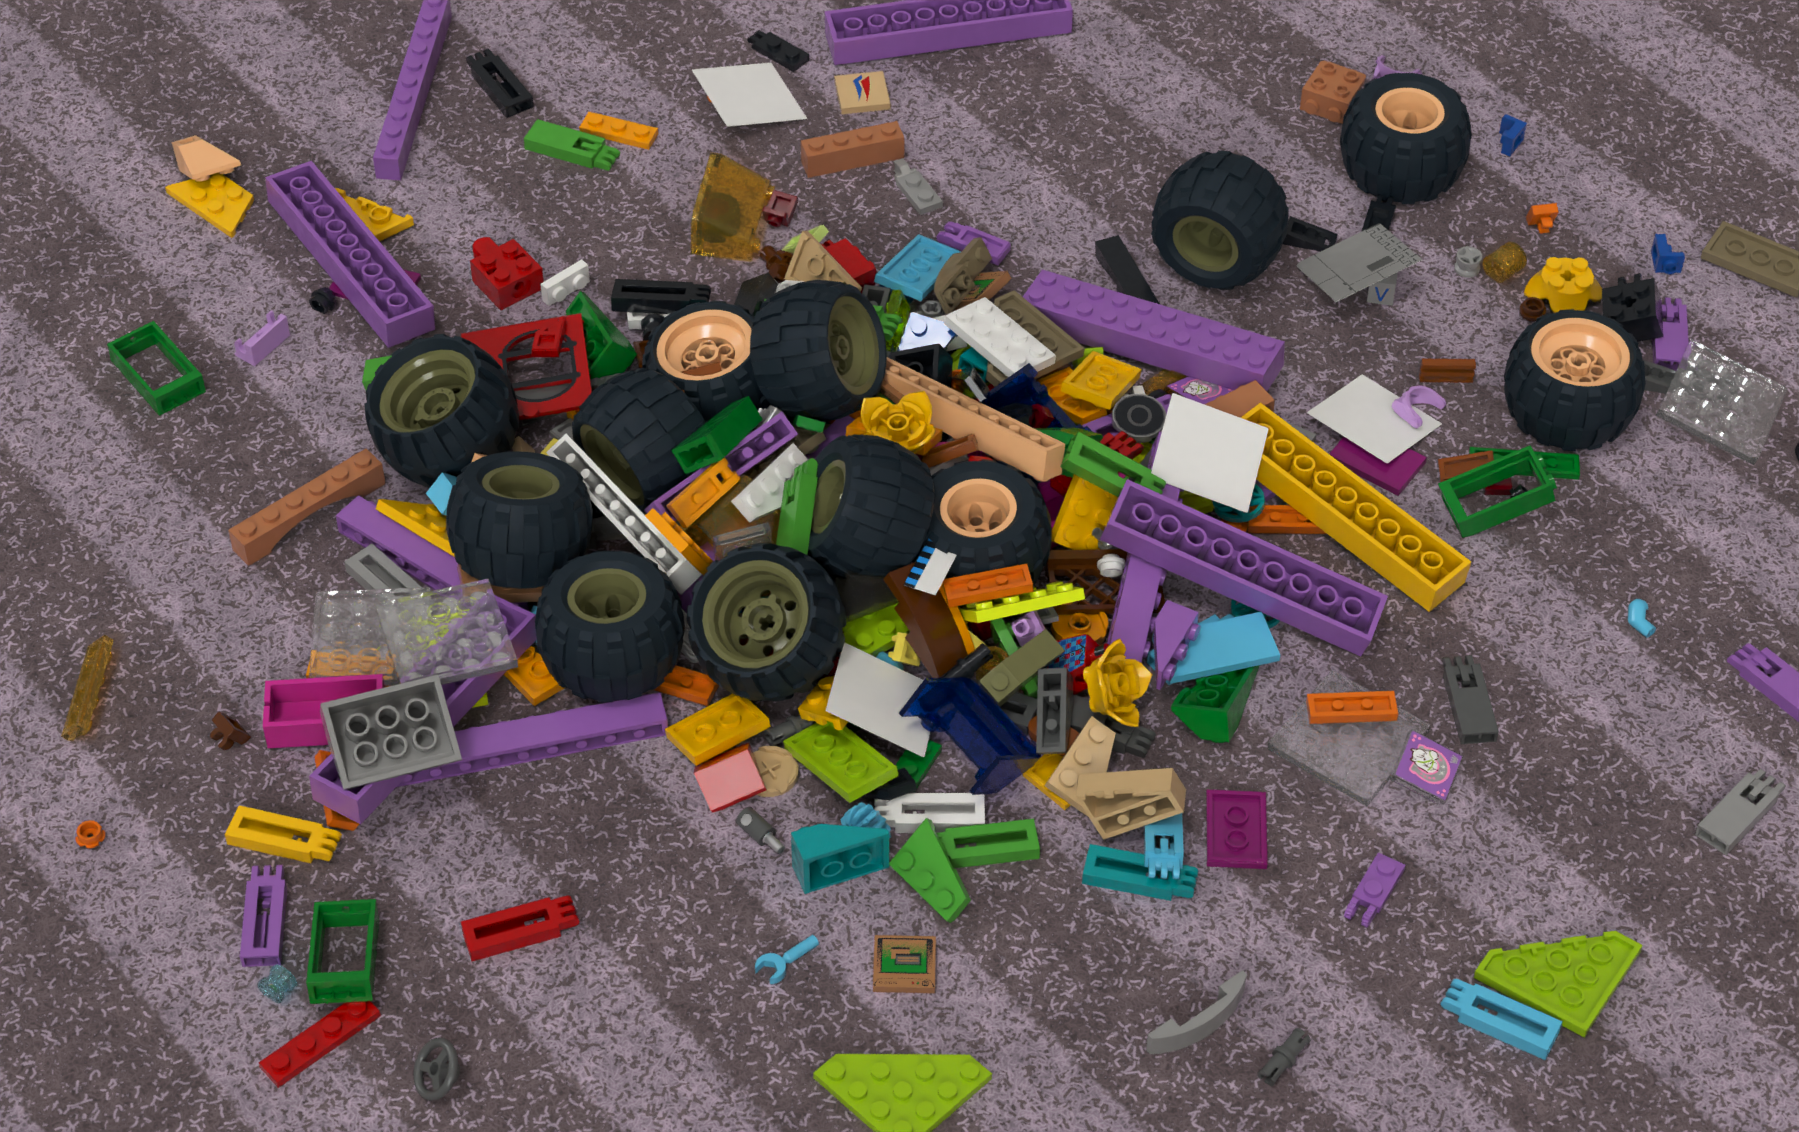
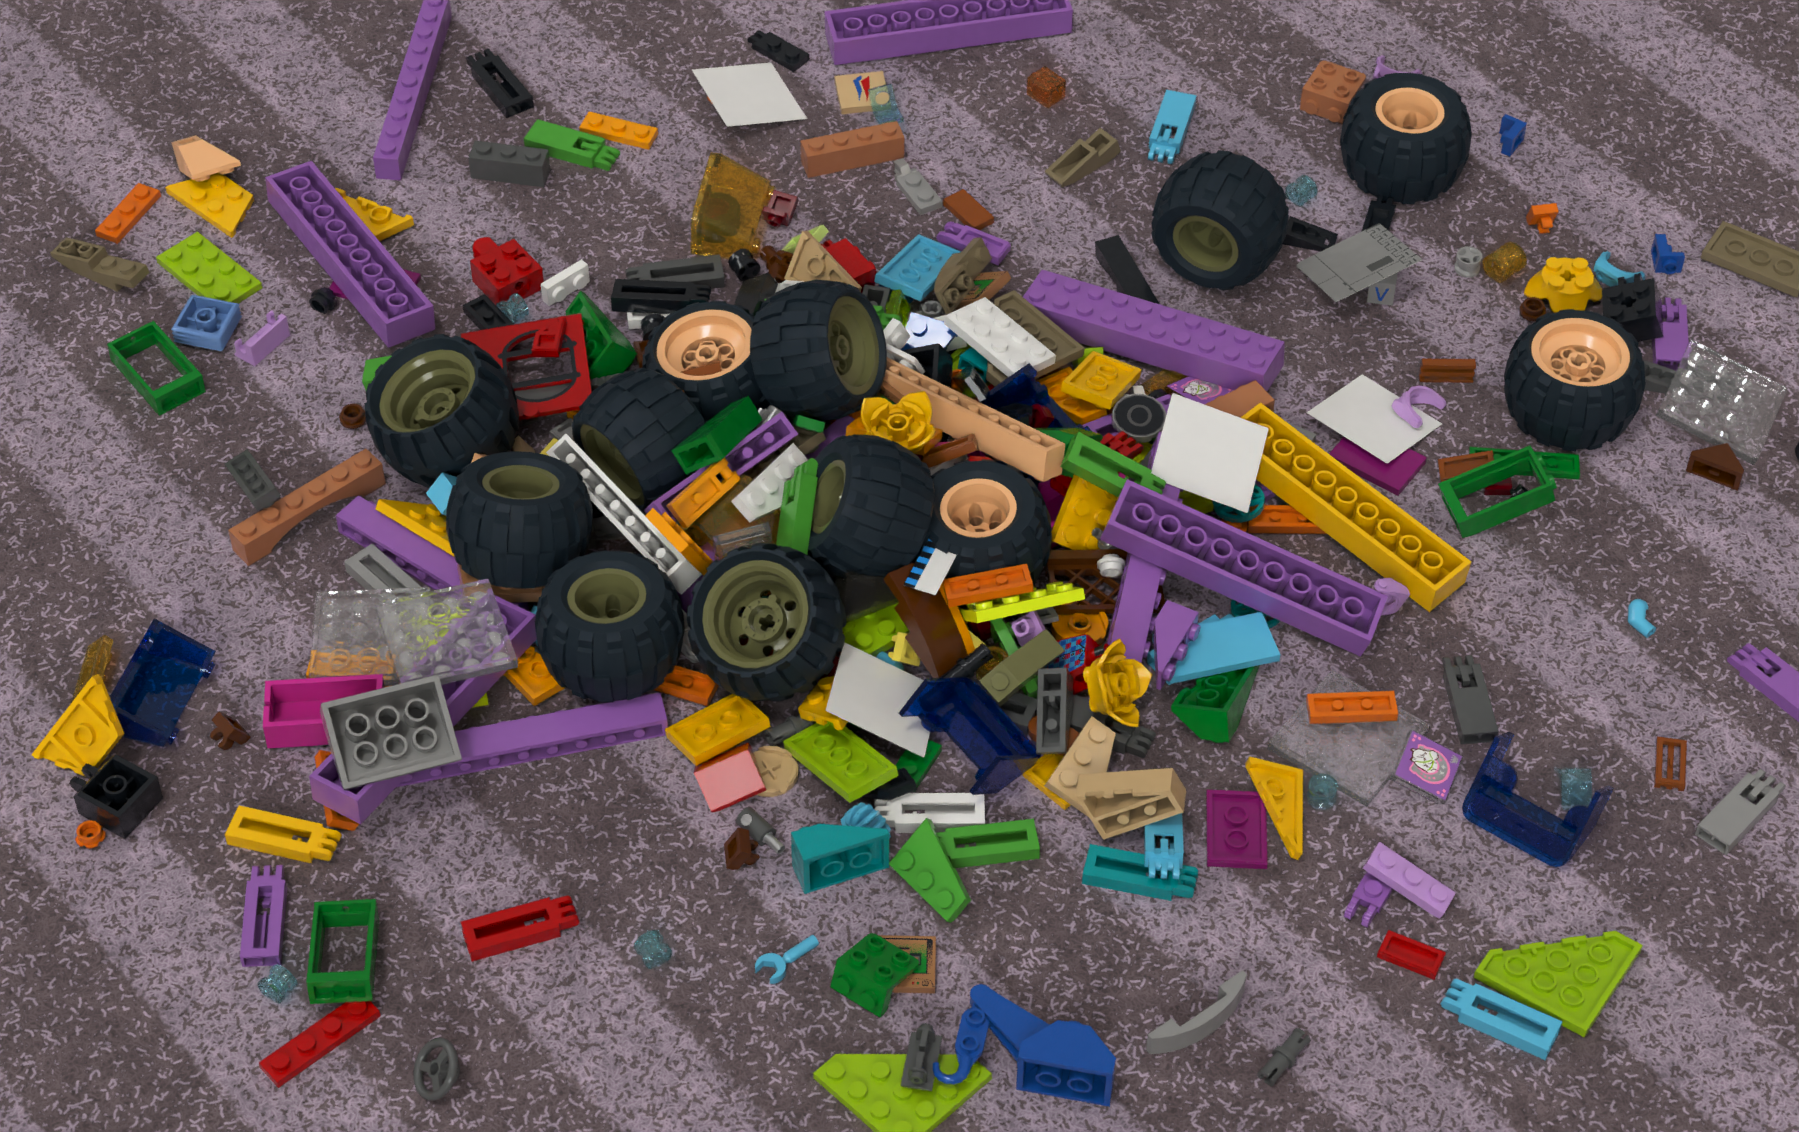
(84, 730): none -> yellow wing
(95, 264): none -> dark tan slope
(116, 794): none -> black hinge
(127, 213): none -> orange plate
(159, 683): none -> clear blue windscreen
(206, 322): none -> medium blue brick
(208, 270): none -> lime plate
(253, 480): none -> dark grey plate
(352, 416): none -> reddish brown plate
(485, 313): none -> black hinge
(509, 163): none -> dark grey brick
(514, 307): none -> clear light blue wheel
(652, 949): none -> clear light blue wheel
(700, 270): none -> dark grey hinge
(739, 849): none -> reddish brown tile
(744, 264): none -> black wheel
(871, 972): none -> green bracket
(887, 112): none -> clear light blue bracket
(896, 338): none -> white bracket
(921, 1054): none -> dark grey hinge
(968, 210): none -> dark orange tile
(1046, 87): none -> clear orange brick
(1051, 1059): none -> blue slope
(1083, 158): none -> dark tan slope
(1174, 112): none -> medium azure hinge
(1282, 795): none -> yellow wing
(1301, 190): none -> clear light blue wheel
(1326, 785): none -> clear light blue wheel
(1395, 591): none -> lavender helmet
(1409, 880): none -> lavender plate
(1411, 954): none -> red tile
(1522, 823): none -> clear blue windscreen
(1575, 786): none -> clear light blue bracket
(1609, 274): none -> medium azure helmet
(1669, 782): none -> dark orange tile
(1717, 465): none -> reddish brown slope

